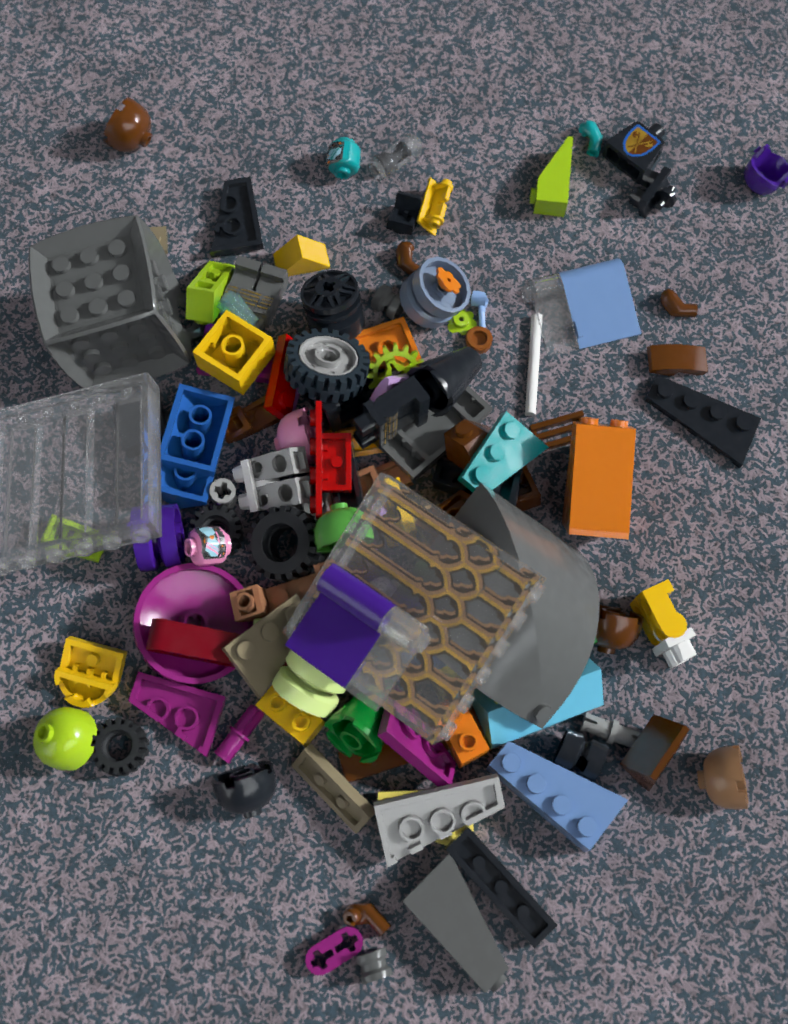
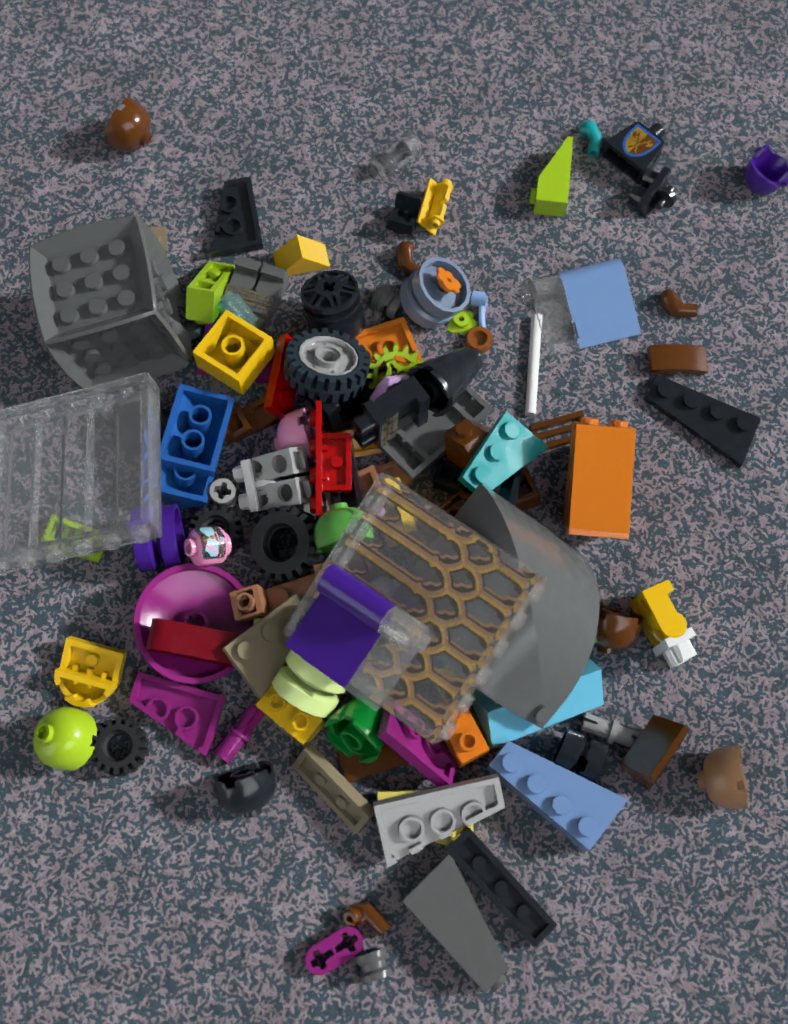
(343, 158): teal head -> none

